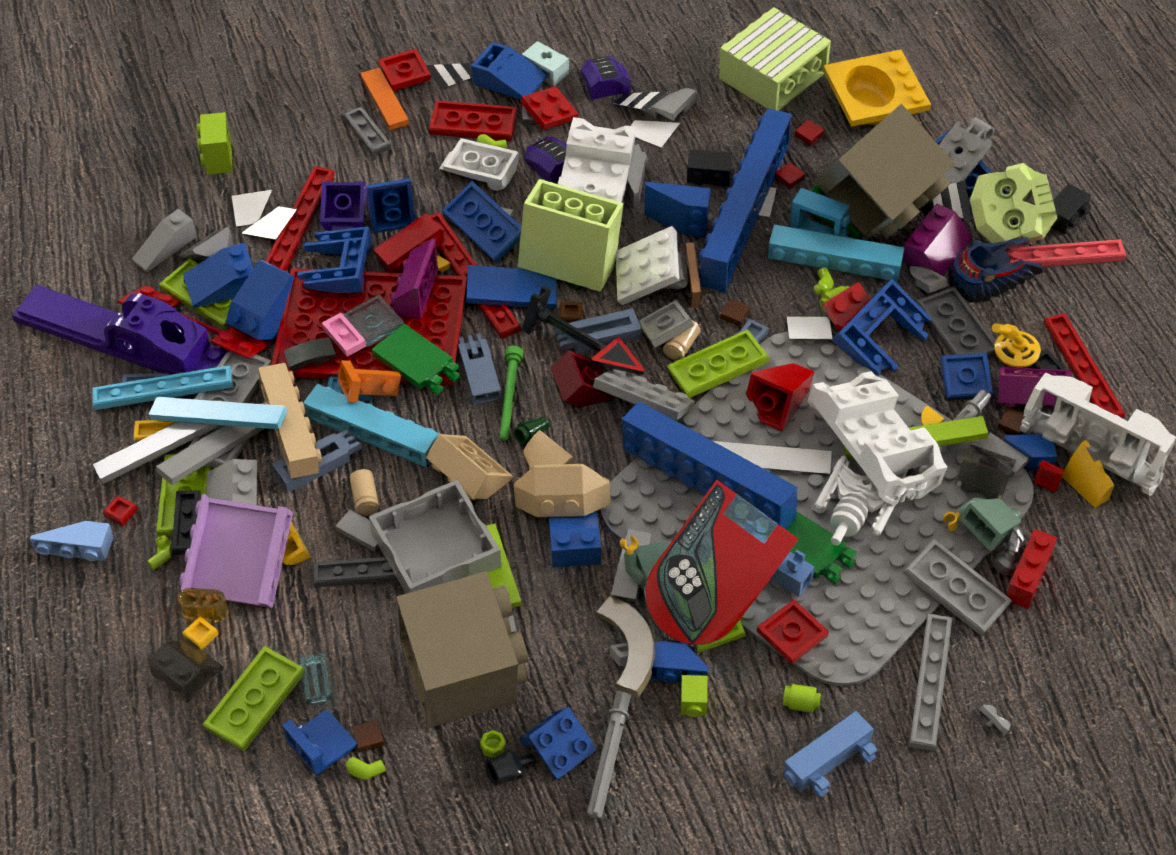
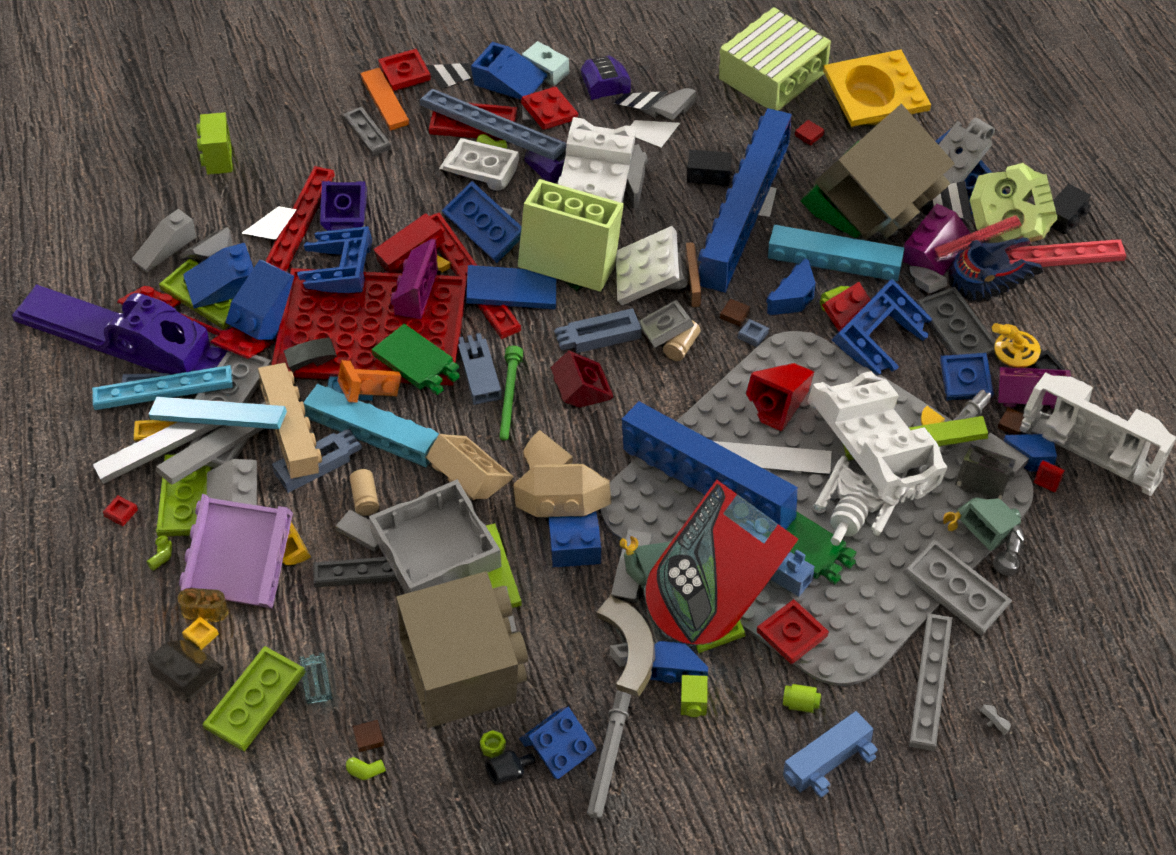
(80, 540): light blue slope -> none
(184, 519): black tile -> none
(249, 207): white sticker -> none
(319, 741): blue bracket -> none
(344, 334): bright pink plate -> none
(374, 319): clear light blue tile -> none
(390, 205): blue slope -> none
(493, 124): none -> sand blue tile
(526, 430): dark green cone -> none
(571, 311): reddish brown tile -> none
(614, 355): black piece -> none
(638, 389): light grey plate -> none
(679, 206): blue slope -> none
(718, 363): lime tile -> none
(790, 175): red tile -> none
(793, 292): none -> blue slope
(809, 328): white sticker -> none
(823, 207): dark azure window -> none
(825, 283): lime arm -> none
(989, 231): none -> coral axle
(1031, 568): red brick -> none
(1081, 362): red tile -> none
(1088, 476): yellow slope -> none

